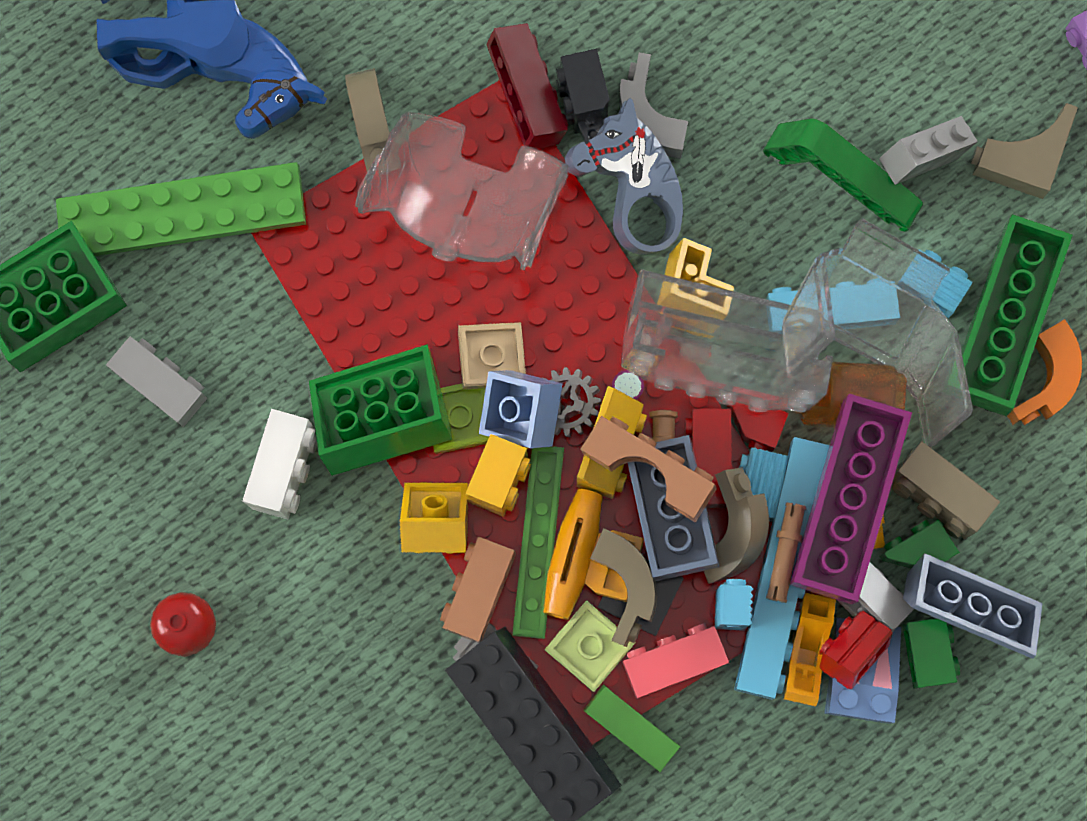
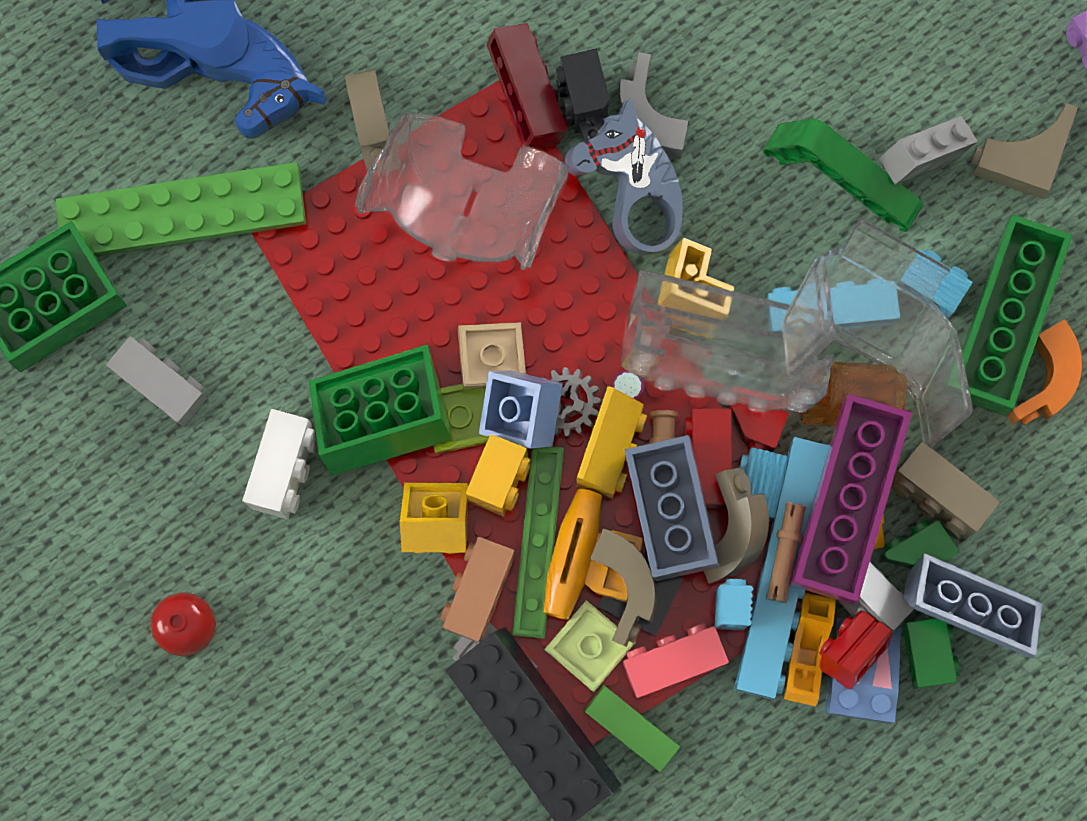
(613, 446): nougat arch -> none

